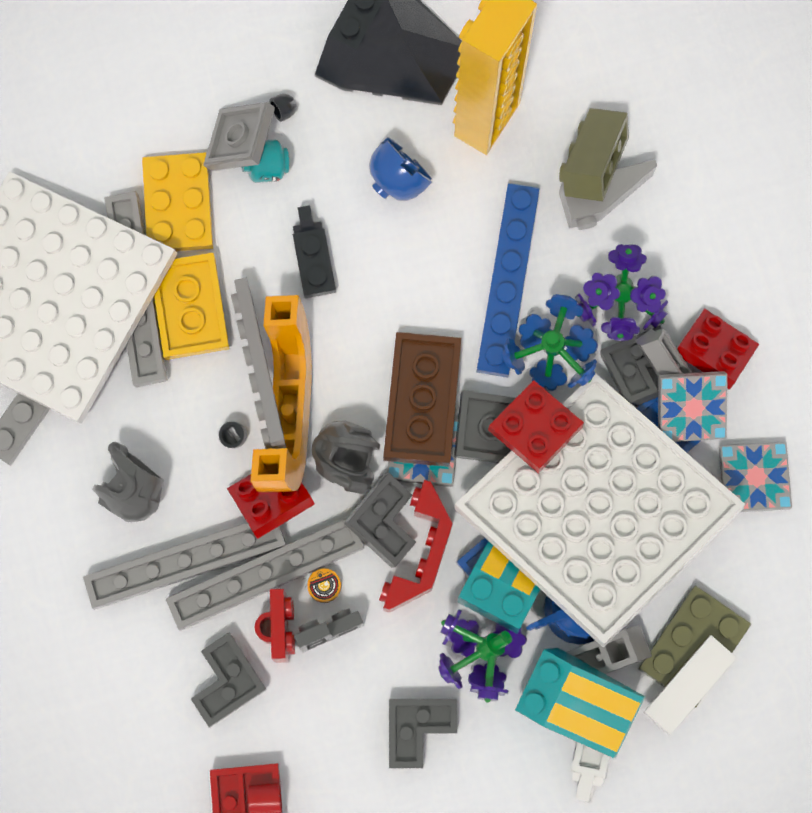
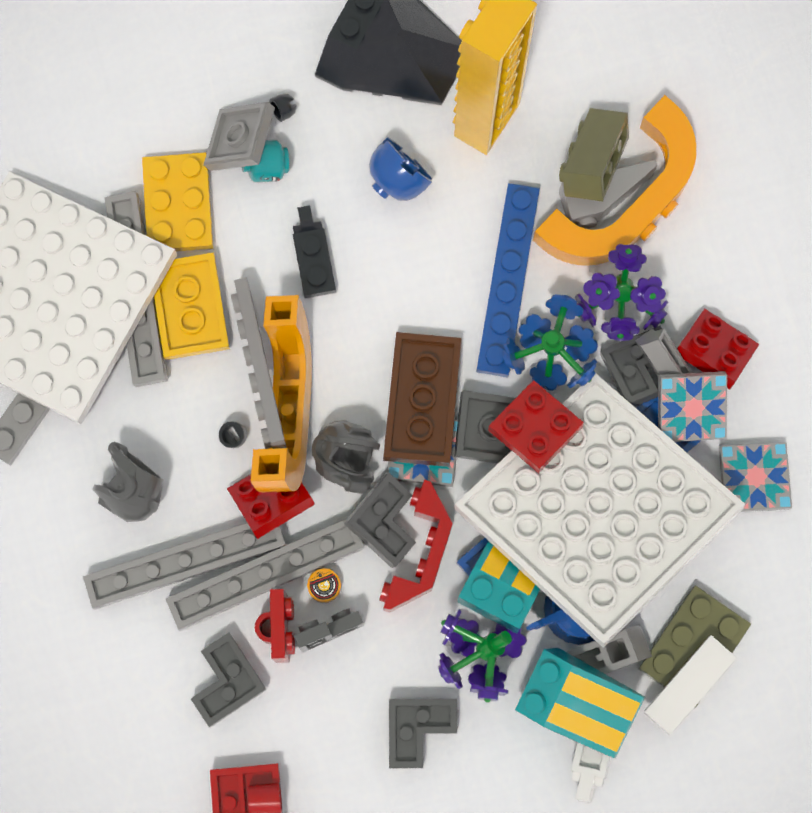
(588, 247): none -> light orange arch

